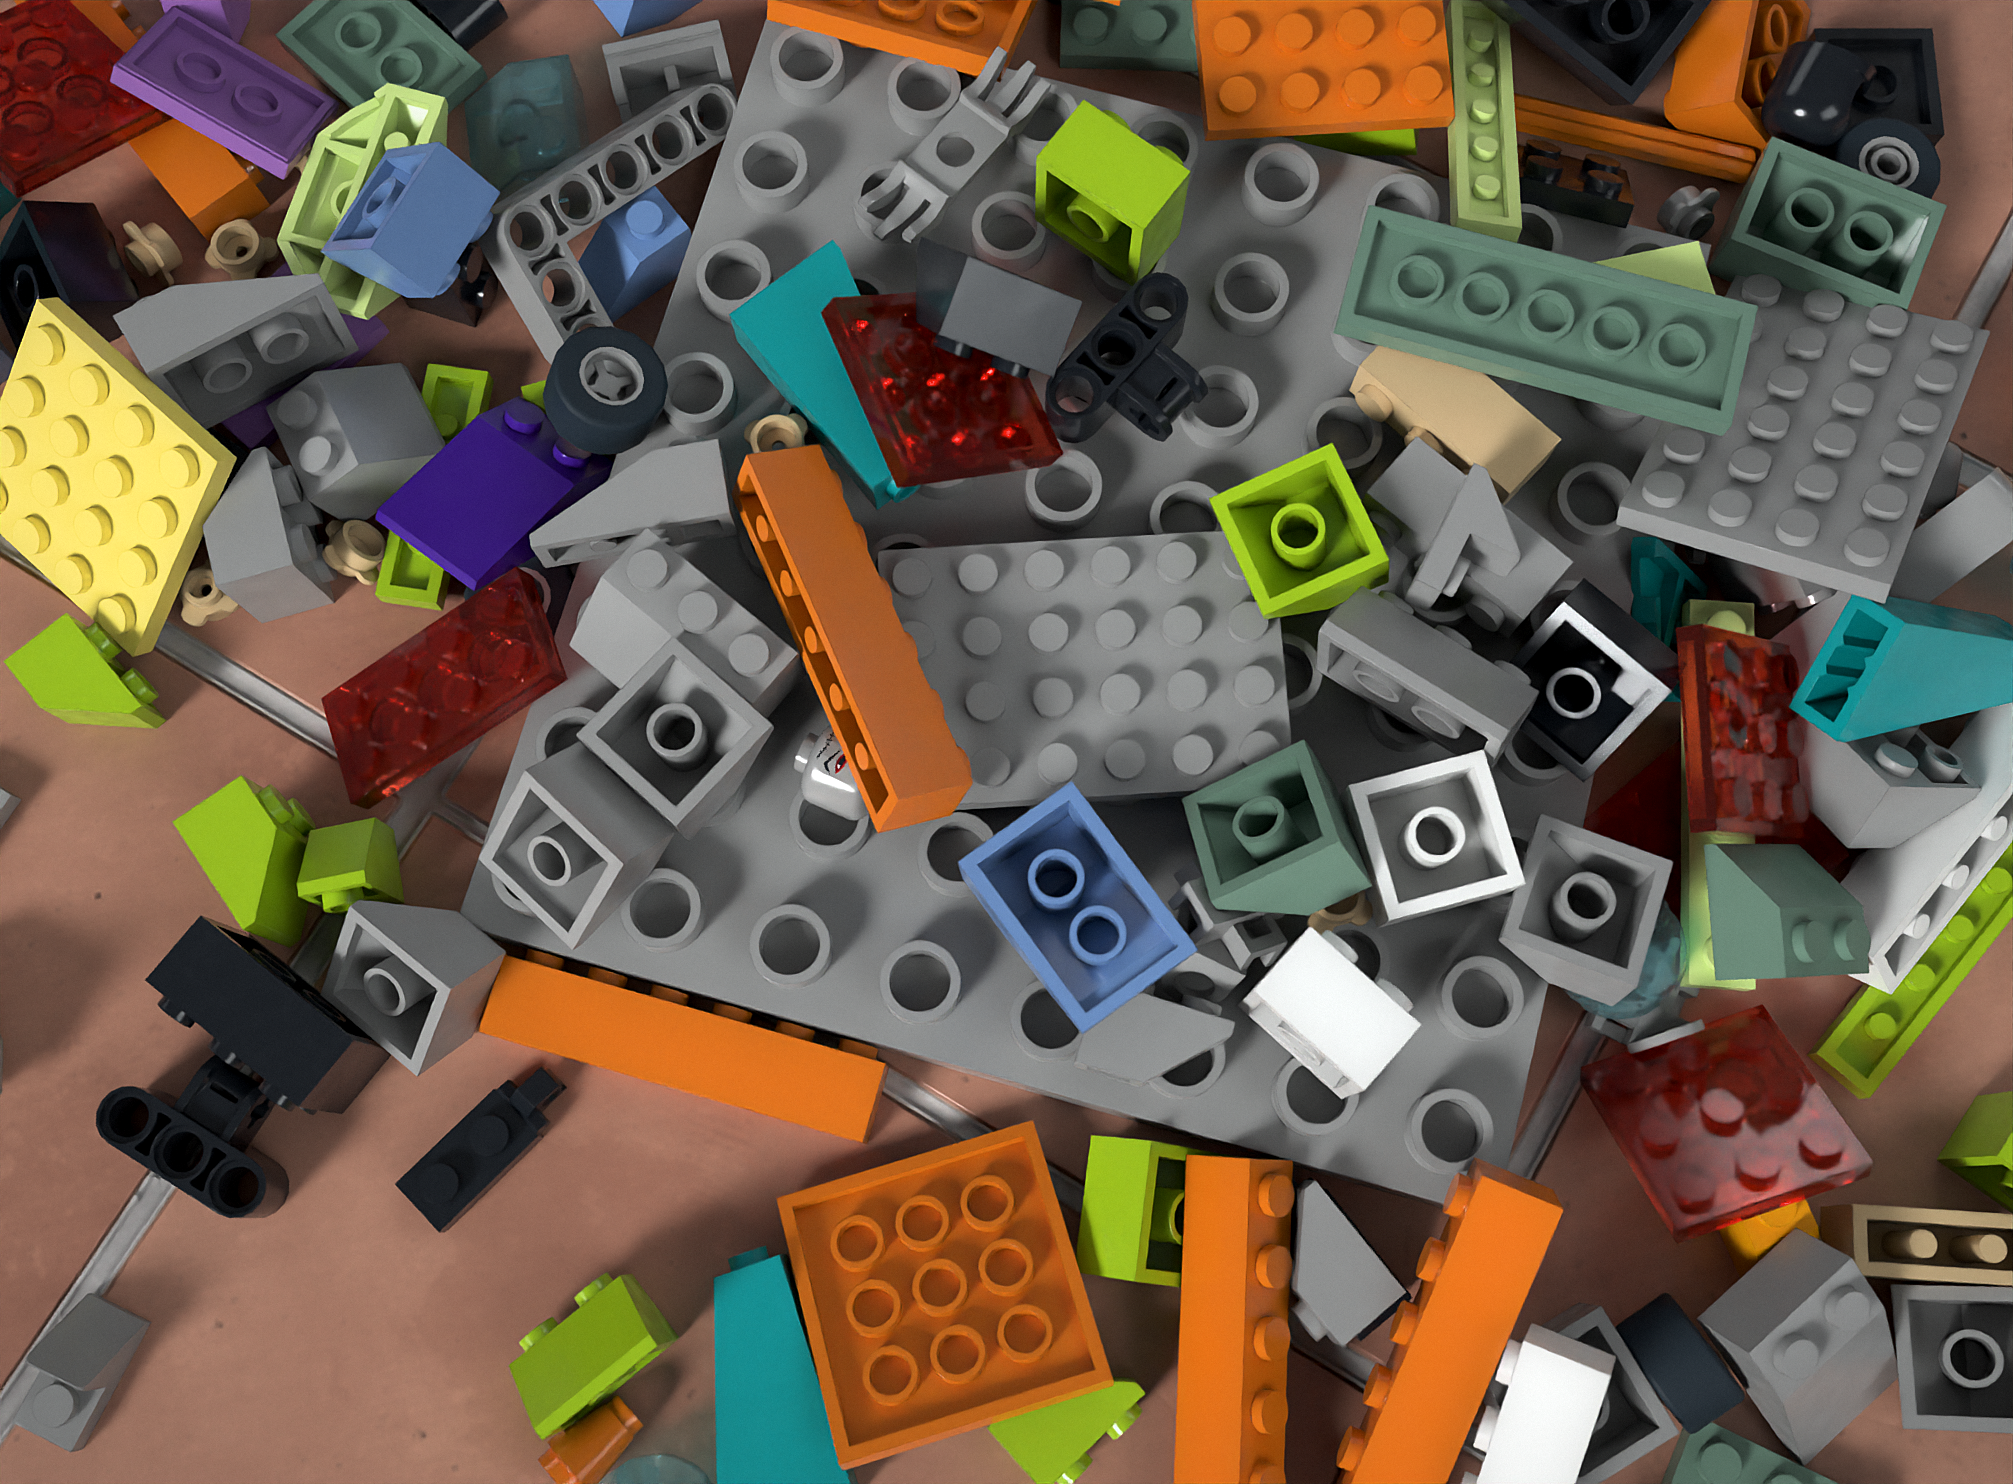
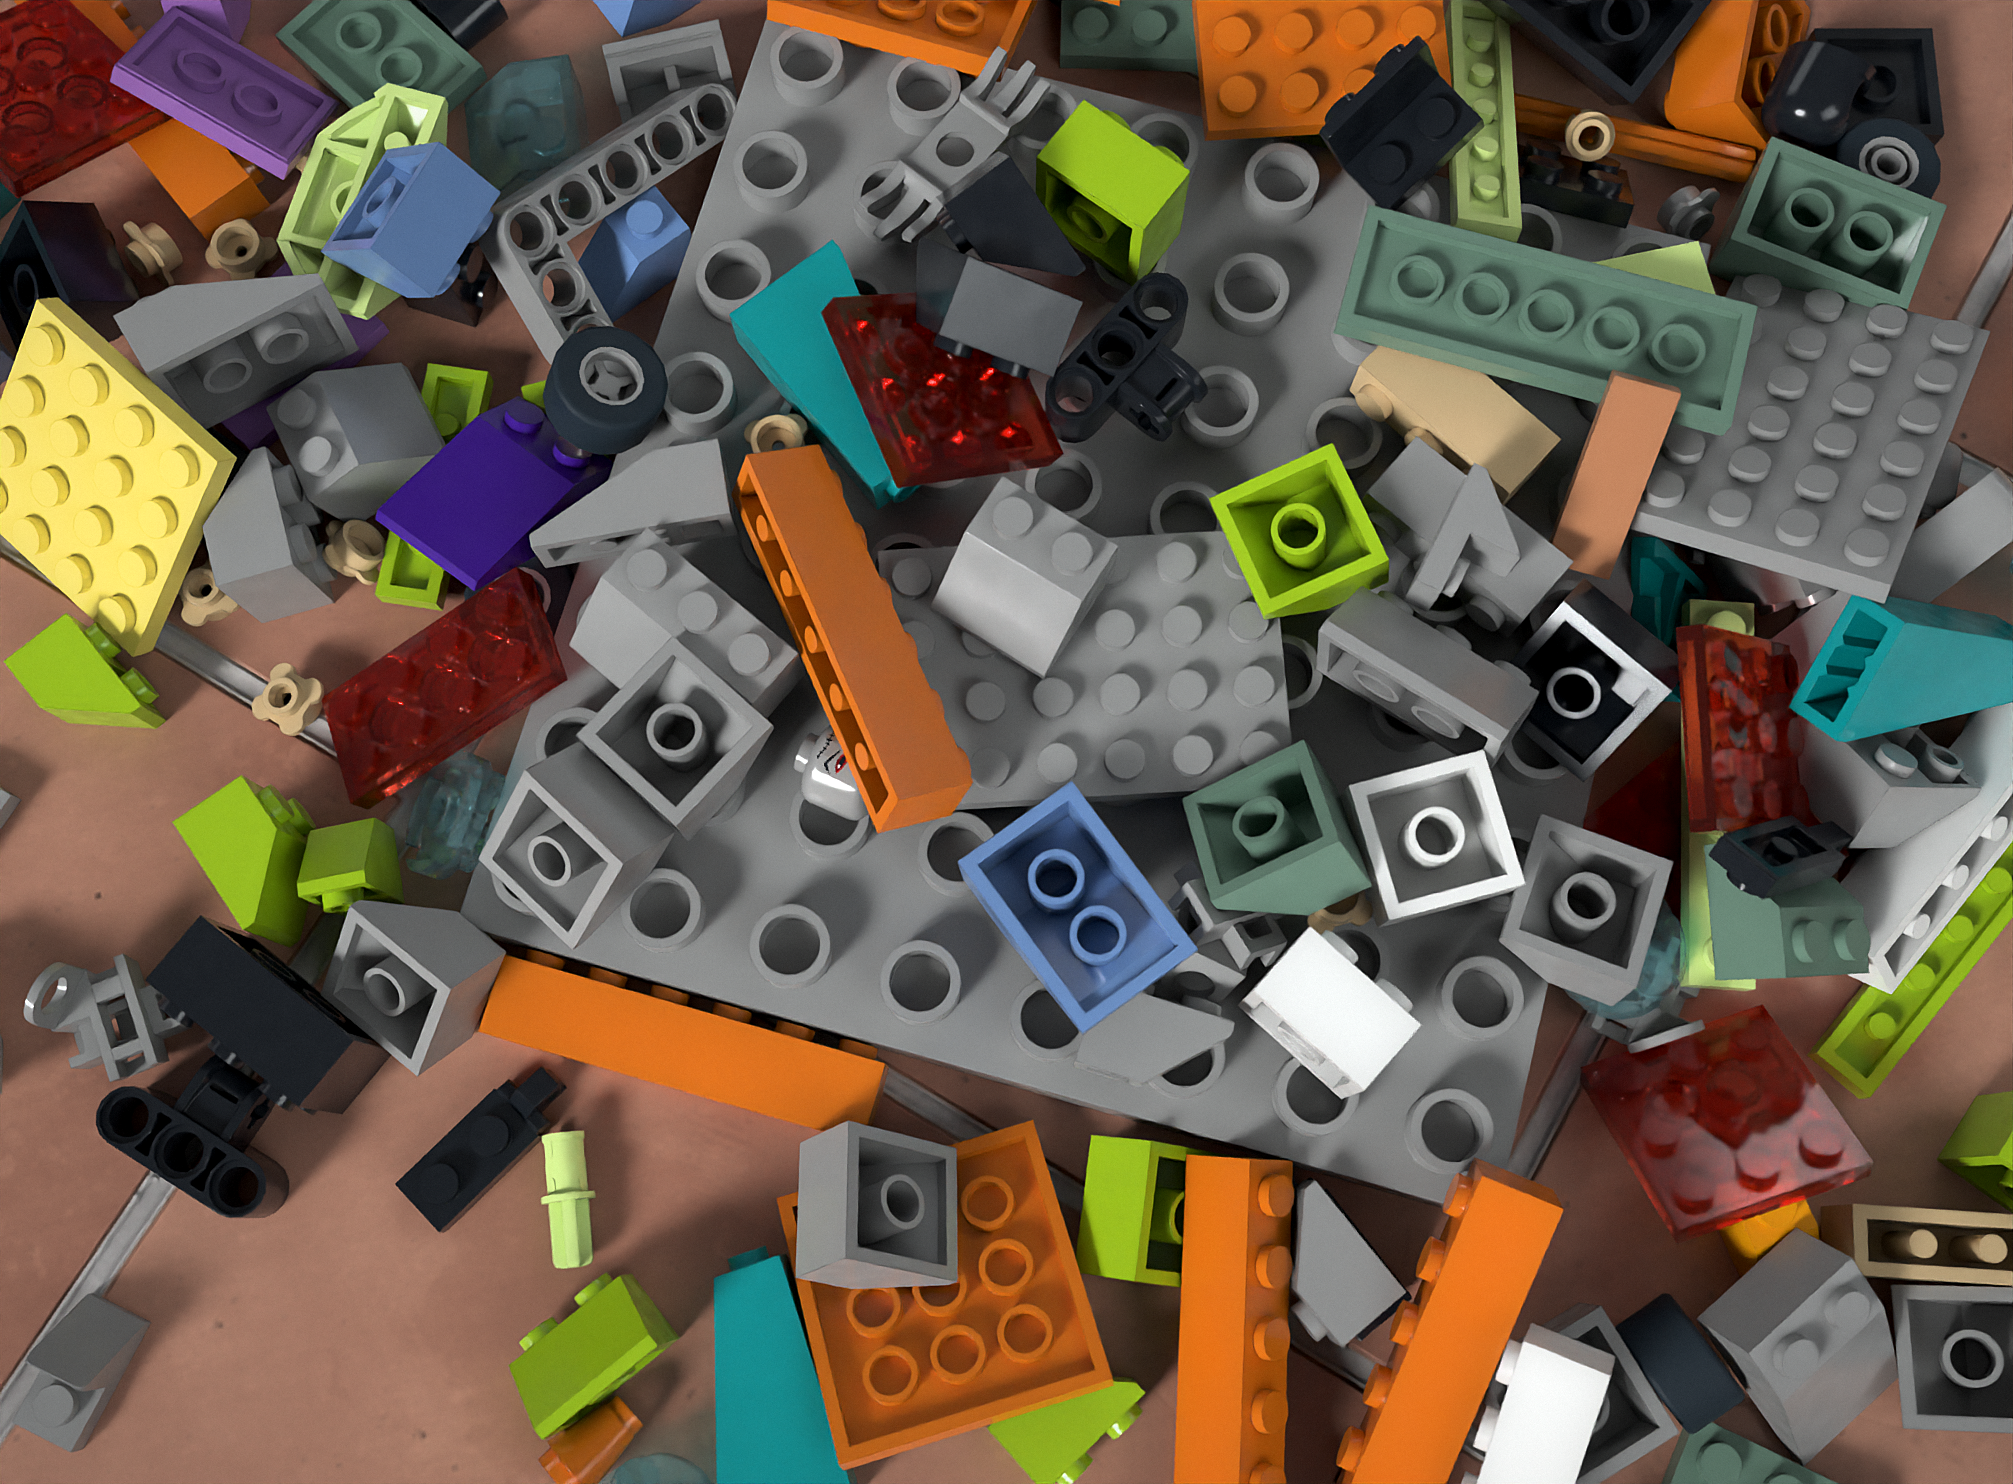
(84, 1009): none -> light grey piece
(301, 709): none -> tan plate
(452, 815): none -> clear light blue plate
(568, 1199): none -> yellowish green axle
(876, 1209): none -> light grey slope
(1005, 220): none -> black slope
(1024, 577): none -> light grey slope
(1399, 126): none -> black bracket
(1602, 139): none -> tan pin
(1613, 471): none -> nougat tile
(1780, 855): none -> black hinge

